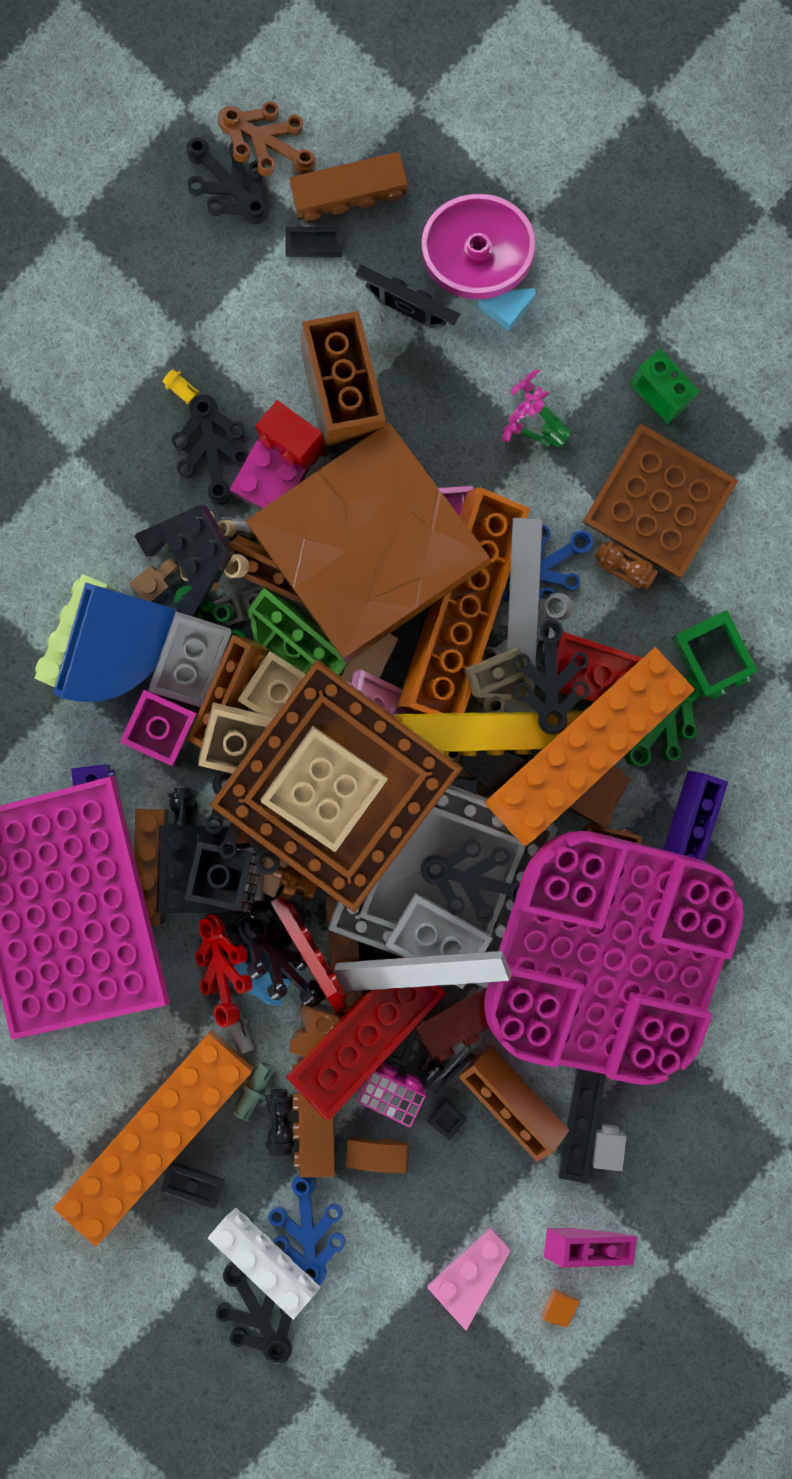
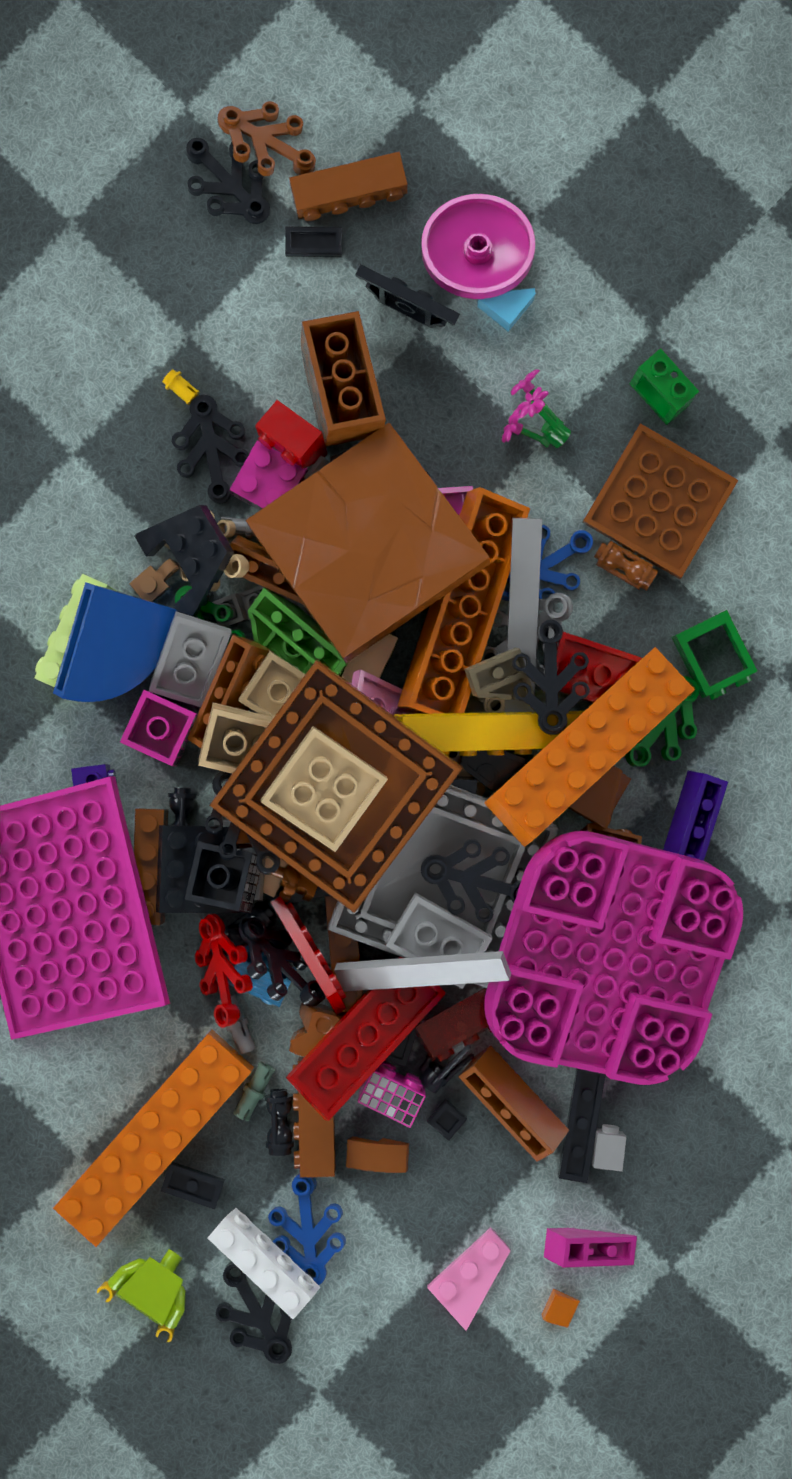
(151, 1290): none -> lime torso

